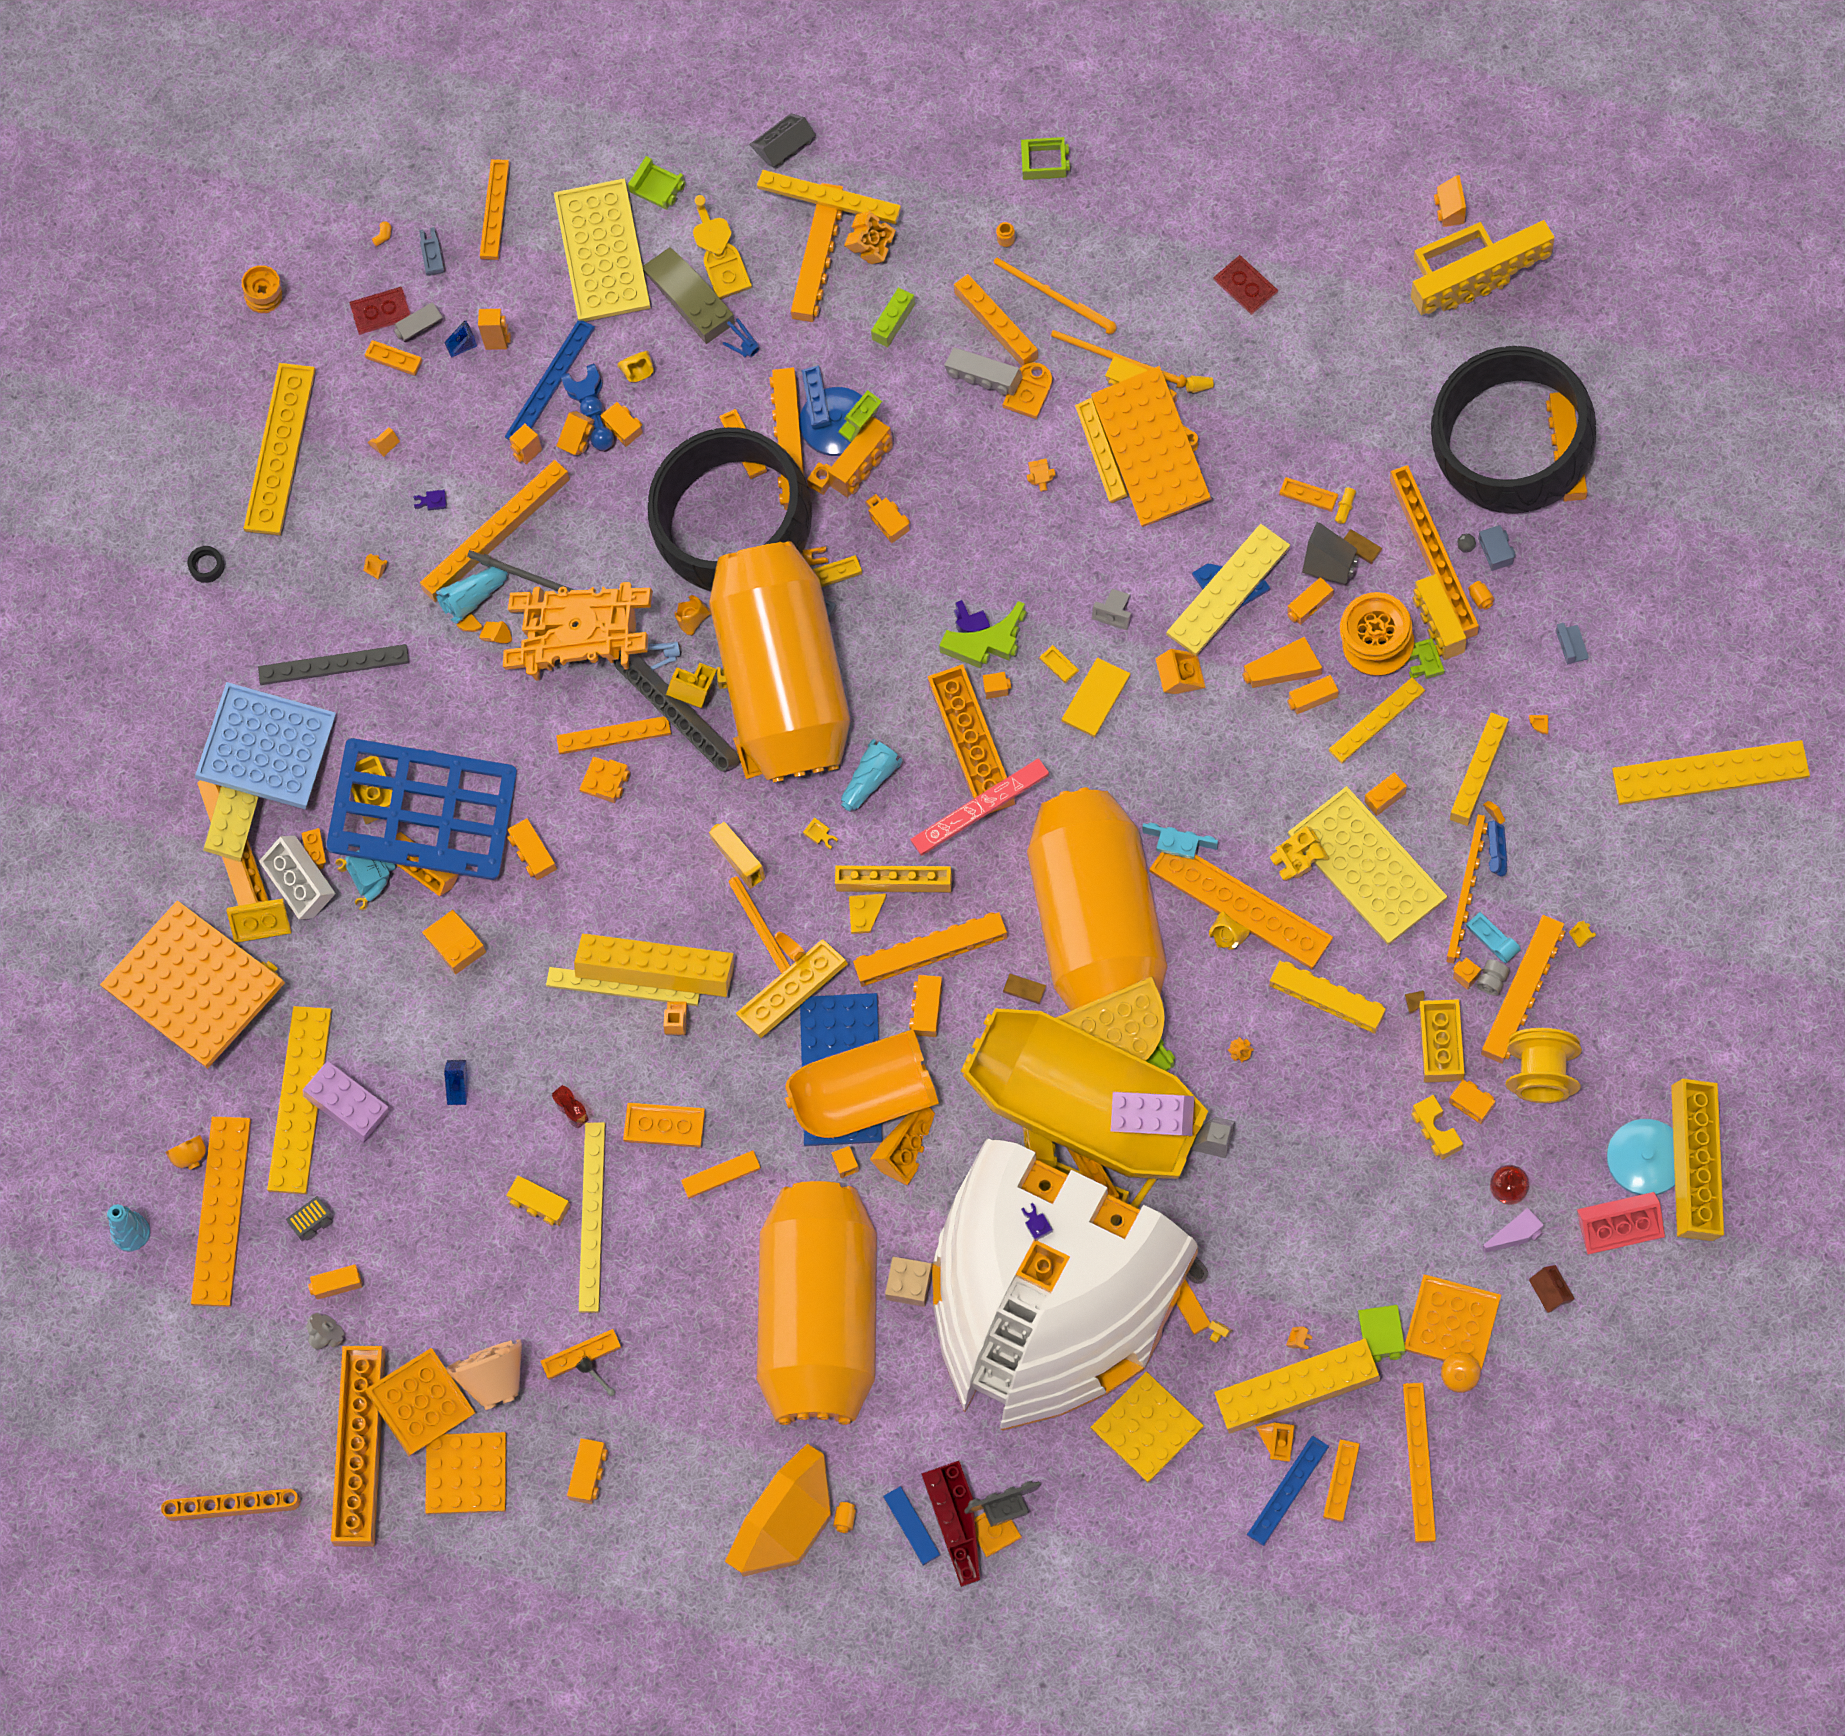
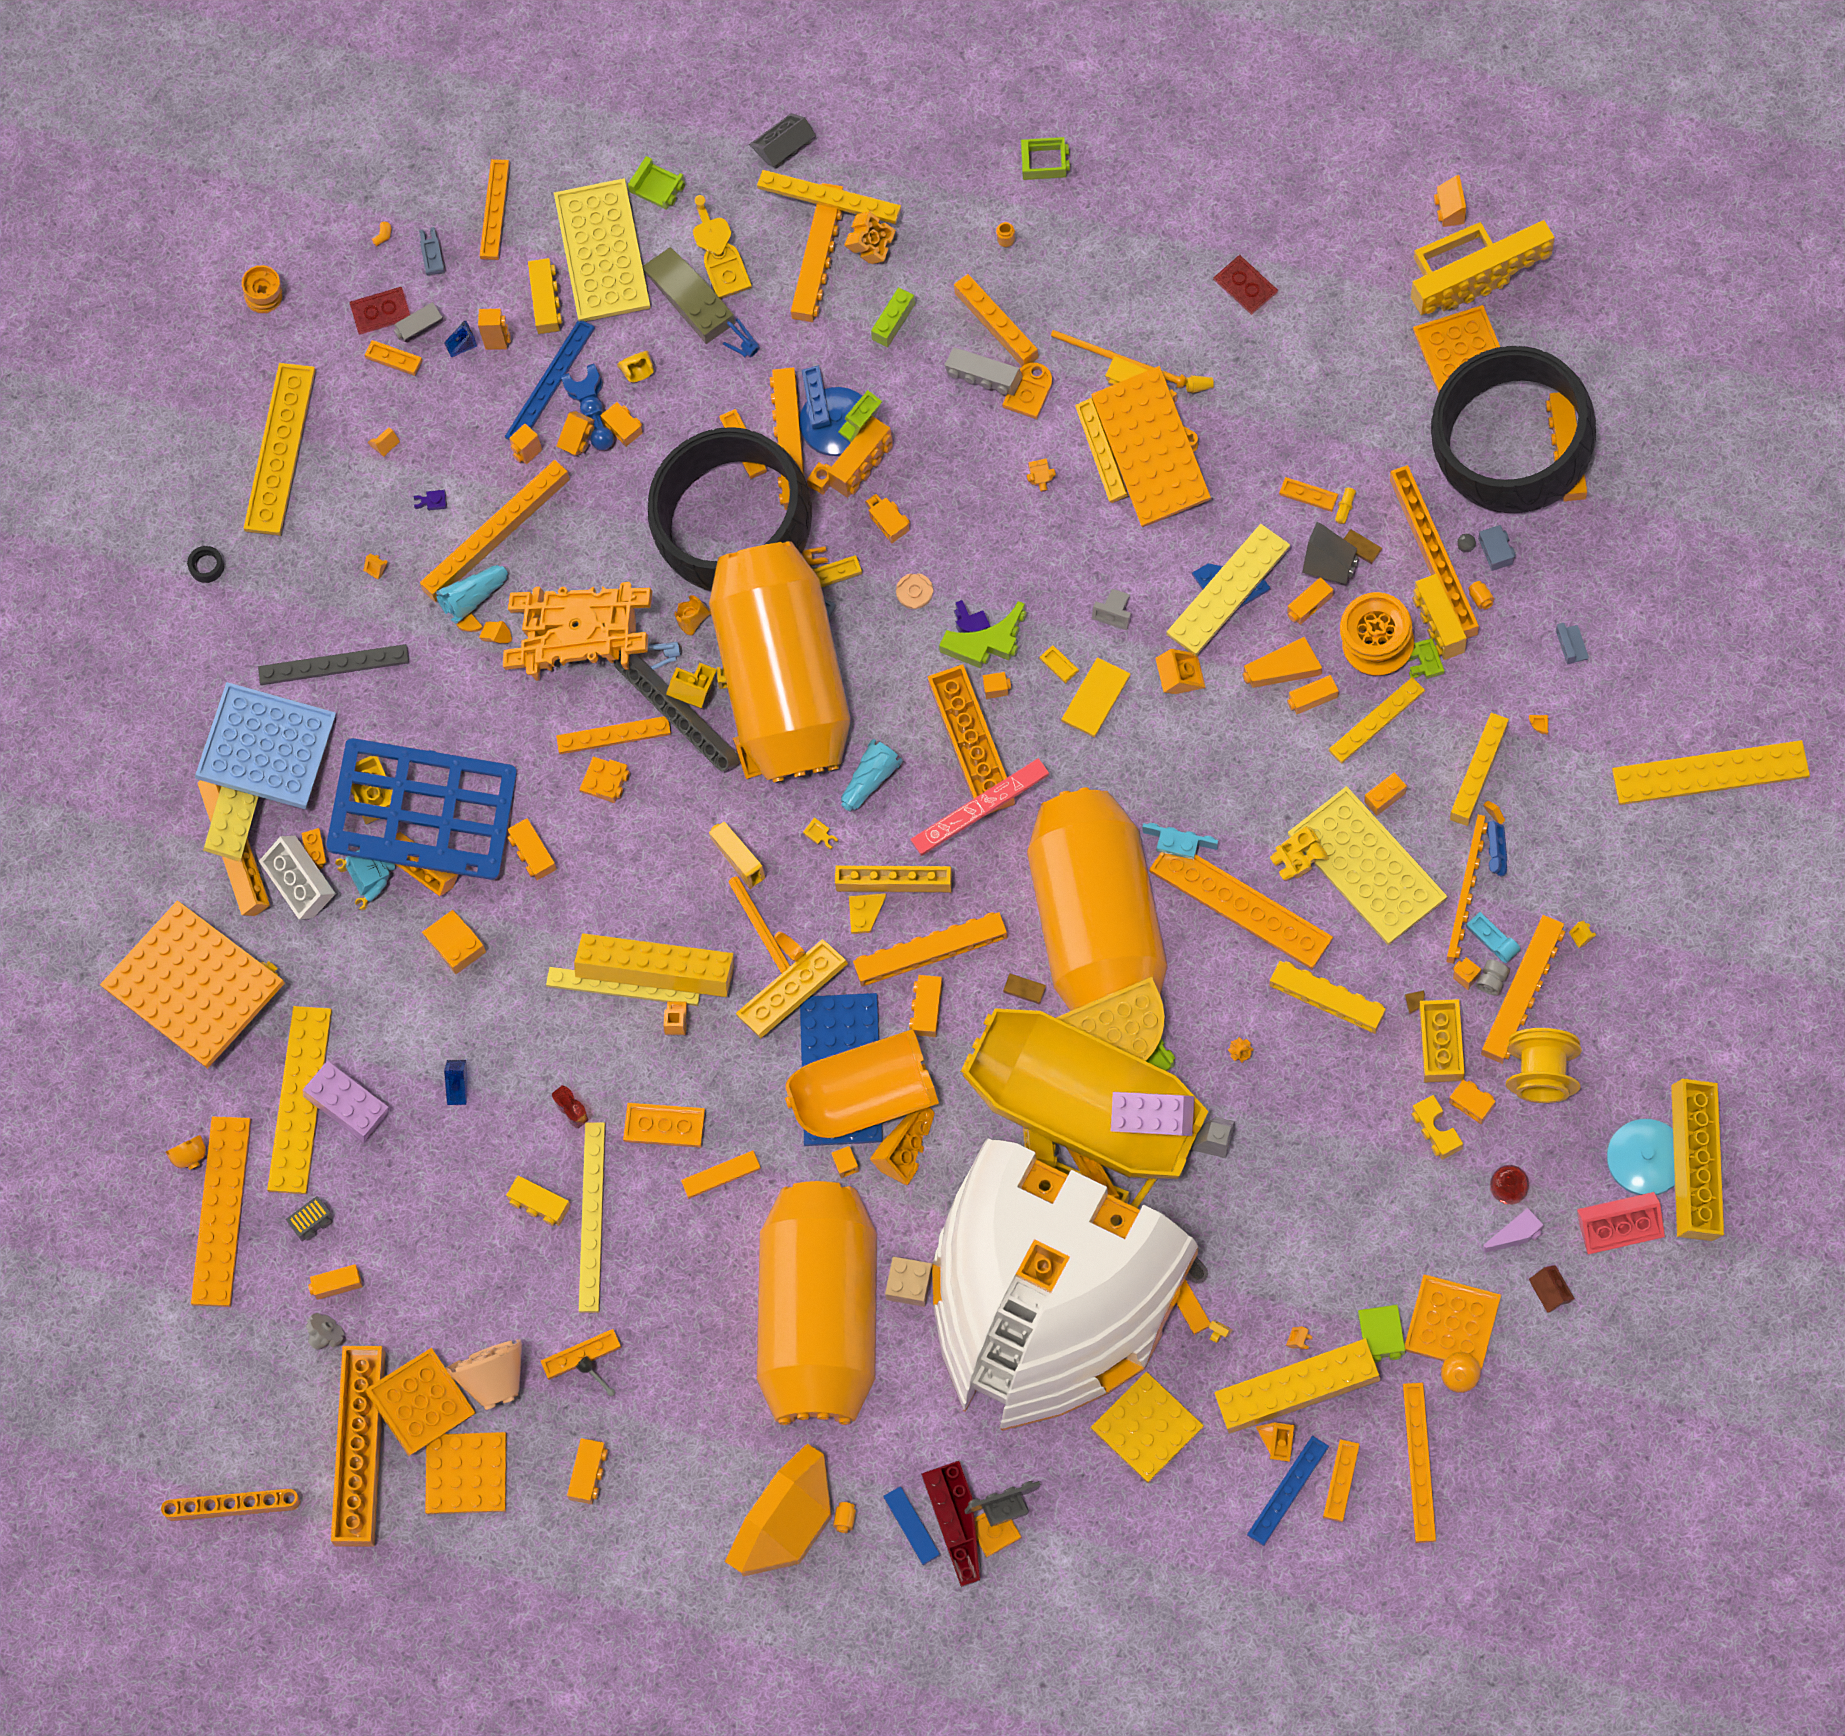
(127, 1228): medium azure cone -> none
(258, 920): yellow tile -> none
(487, 560): dark grey bar -> none
(543, 295): none -> yellow brick
(914, 591): none -> light nougat tile
(1037, 1225): dark purple plate -> none
(1085, 311): light orange bar -> none
(1229, 931): yellow hair -> none
(1453, 341): none -> light orange plate

